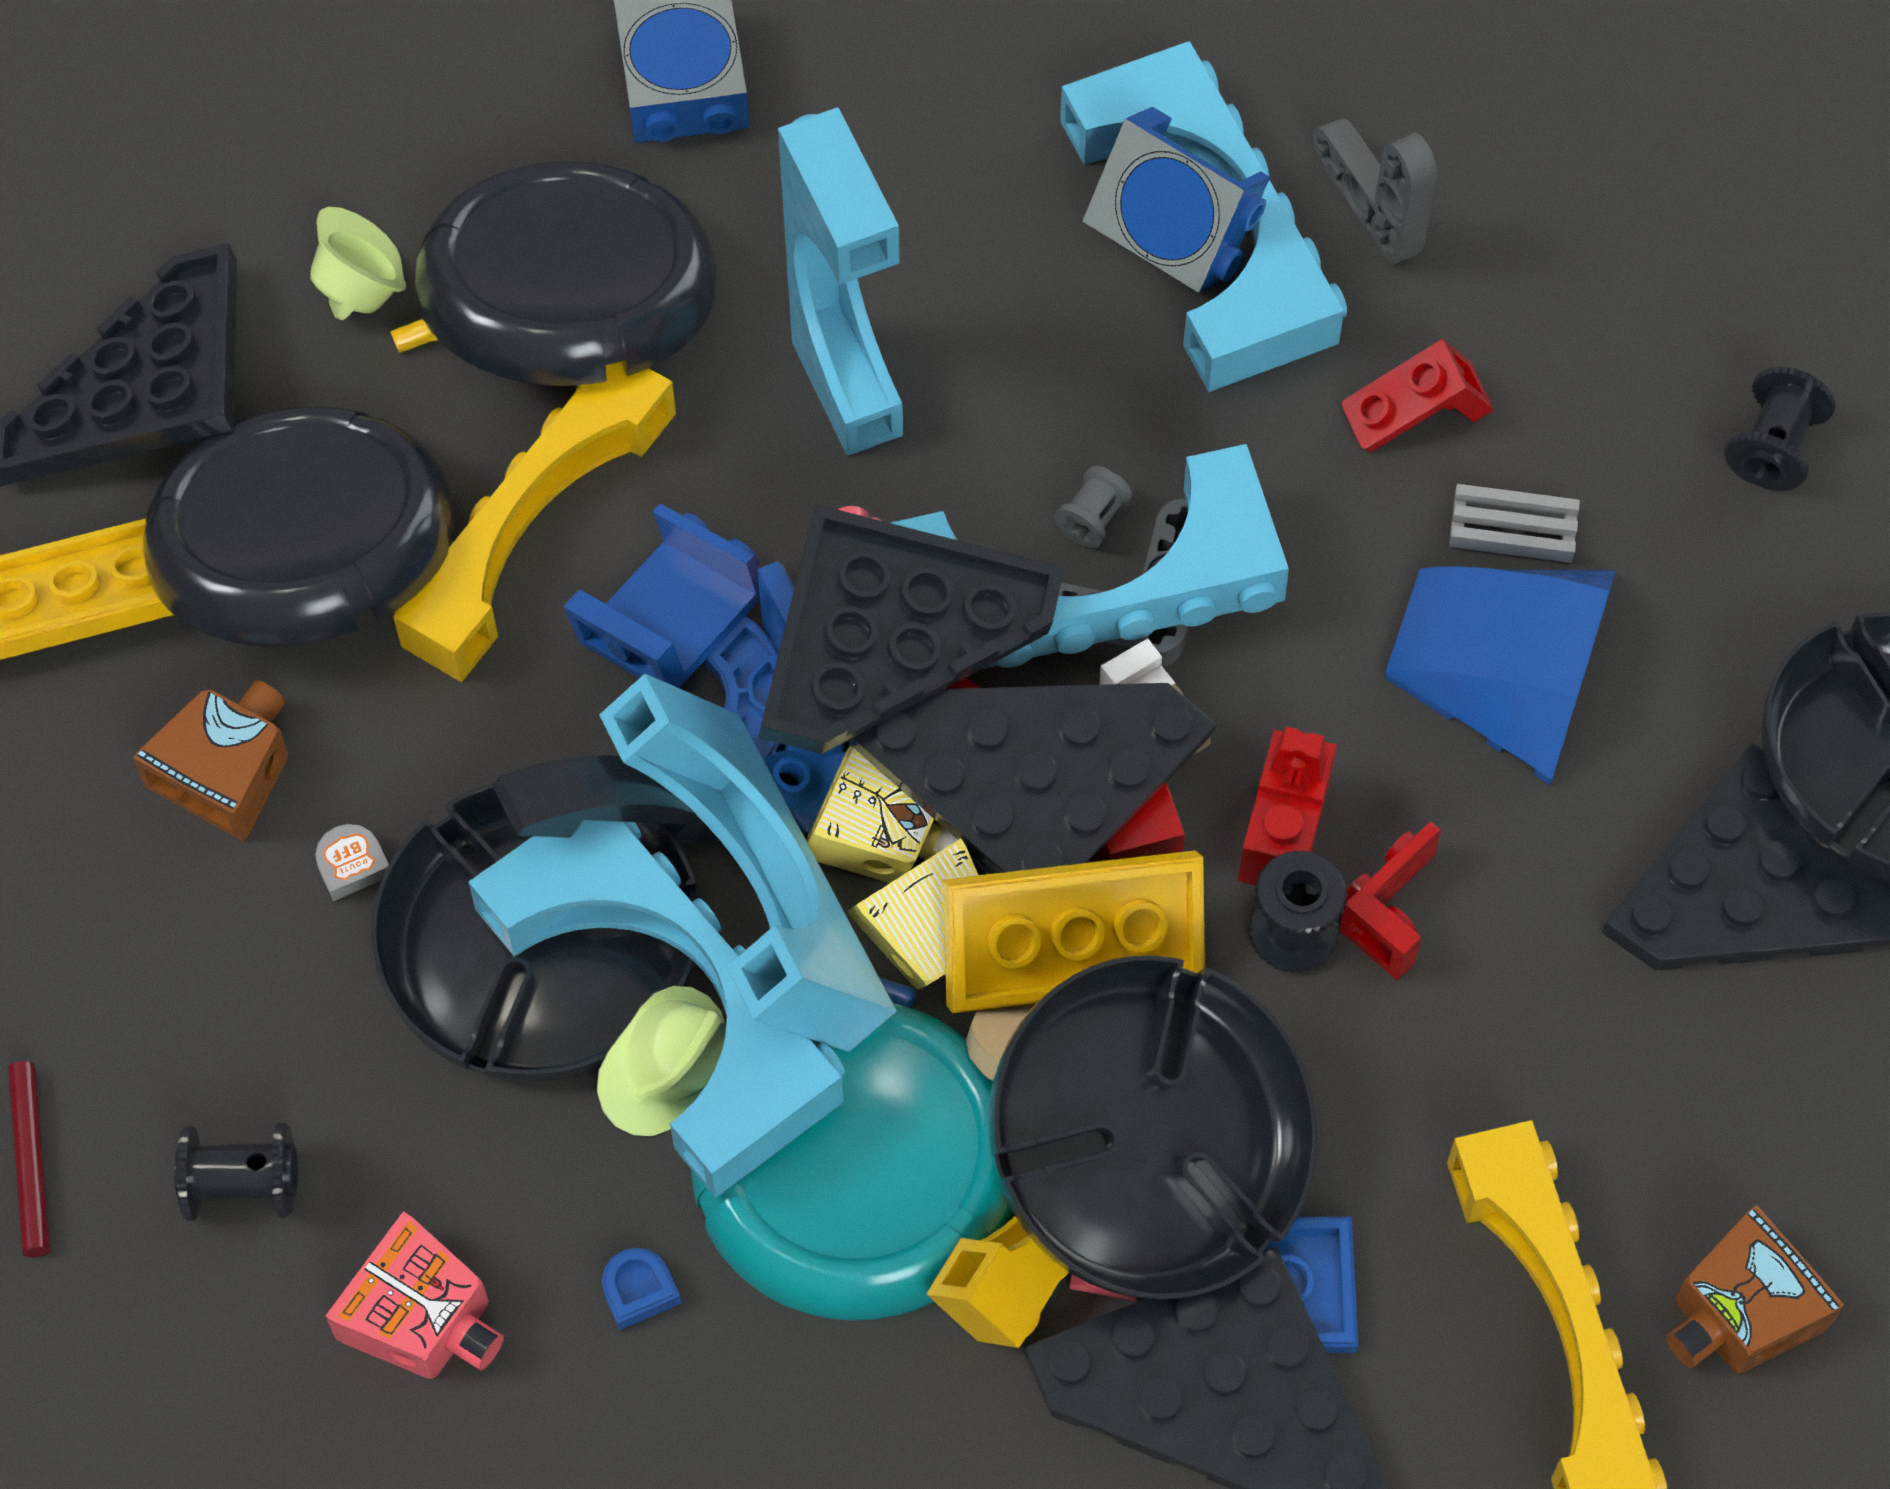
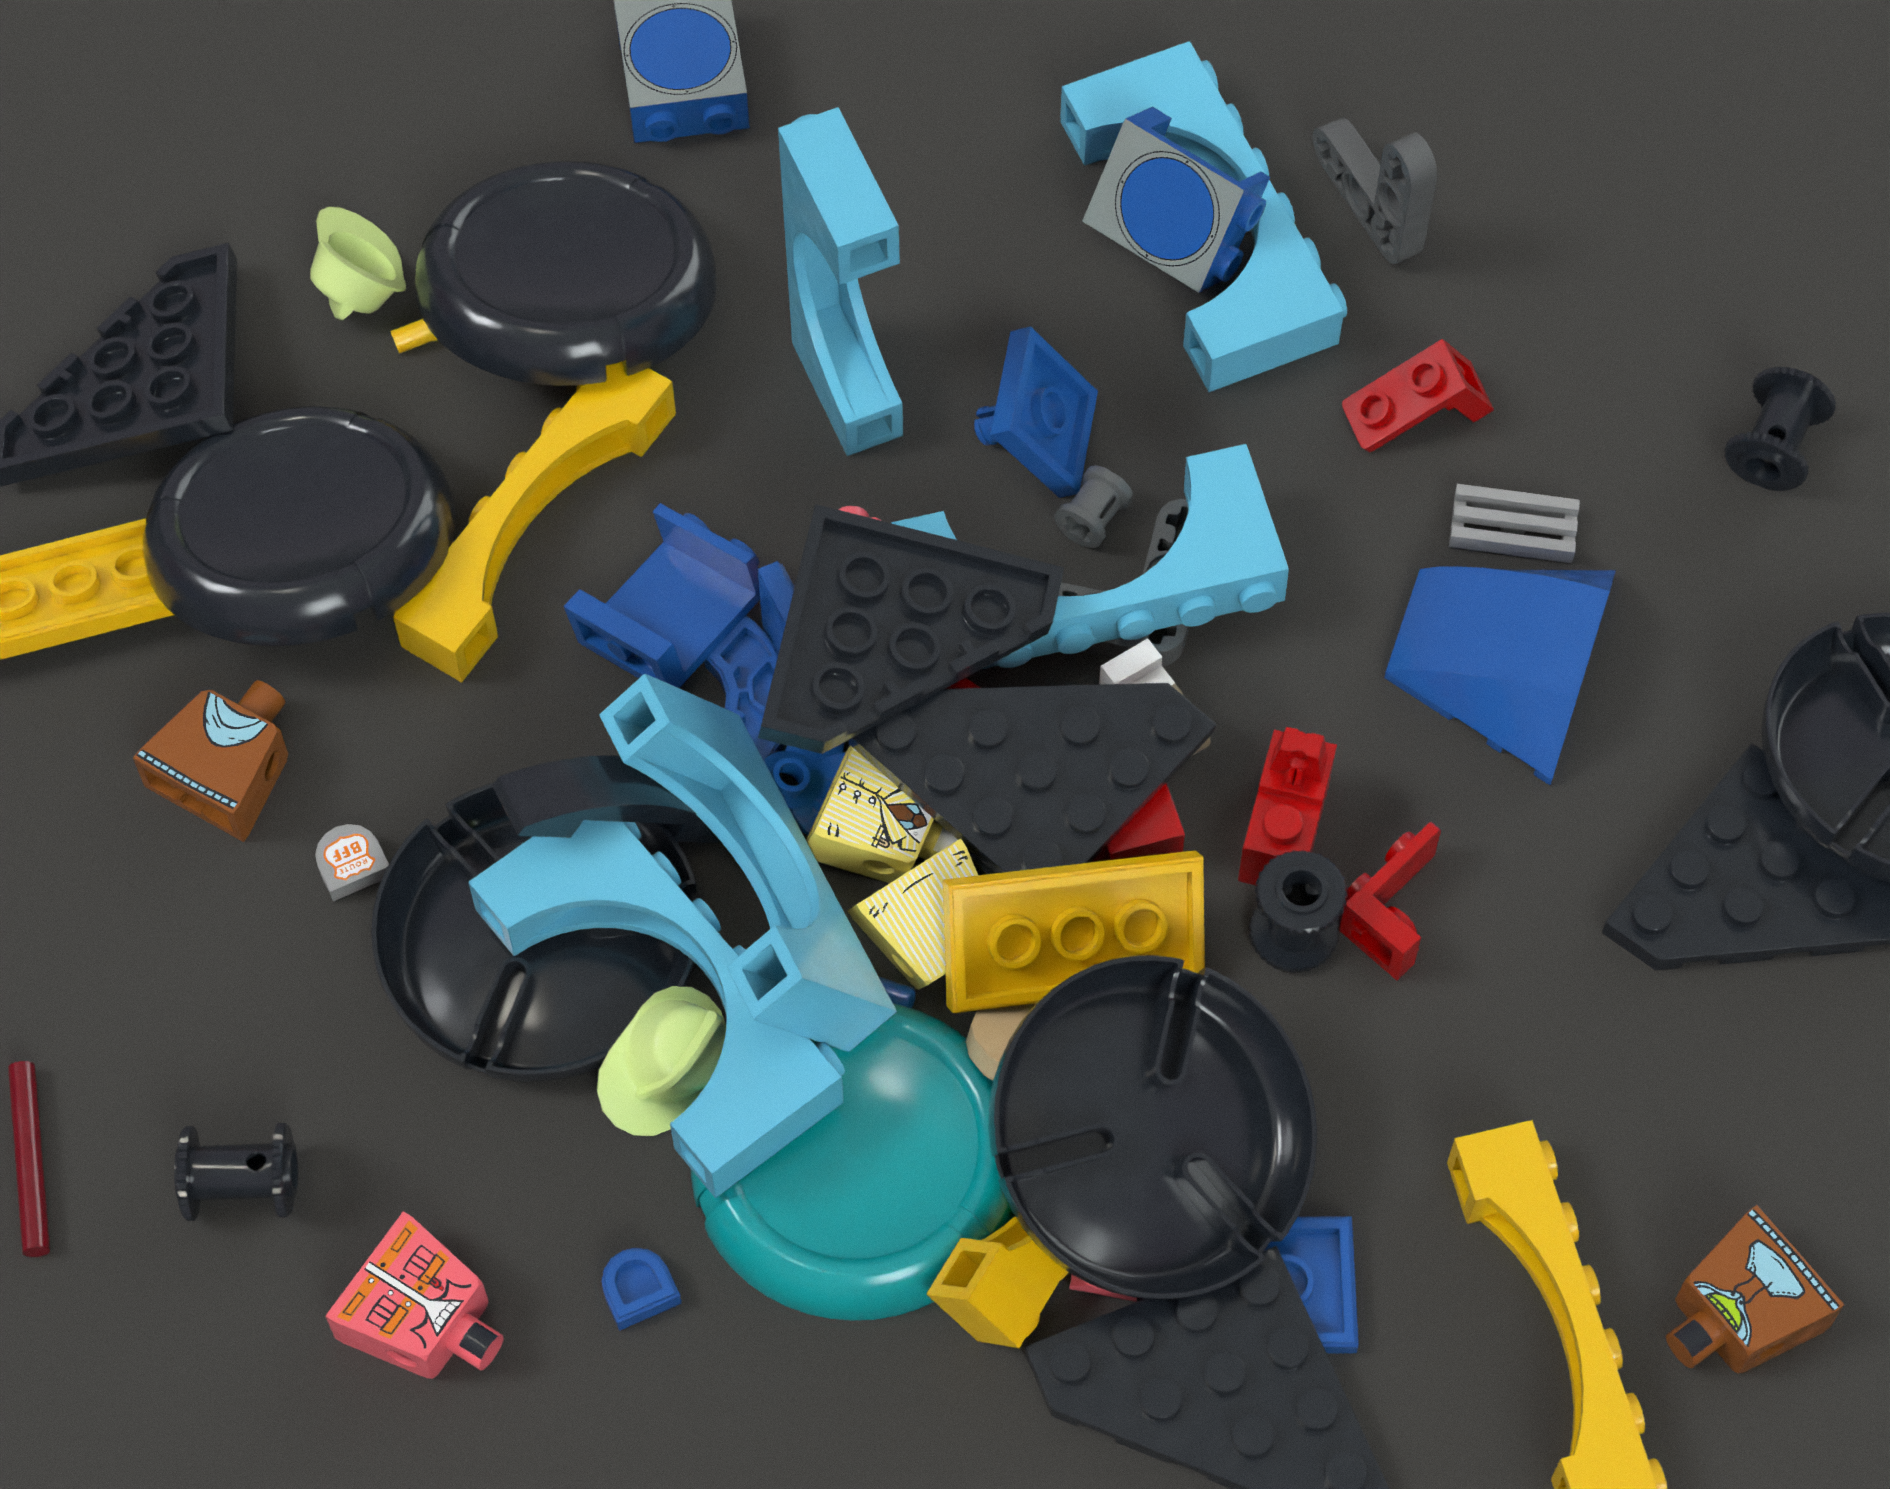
(1041, 413): none -> blue tile

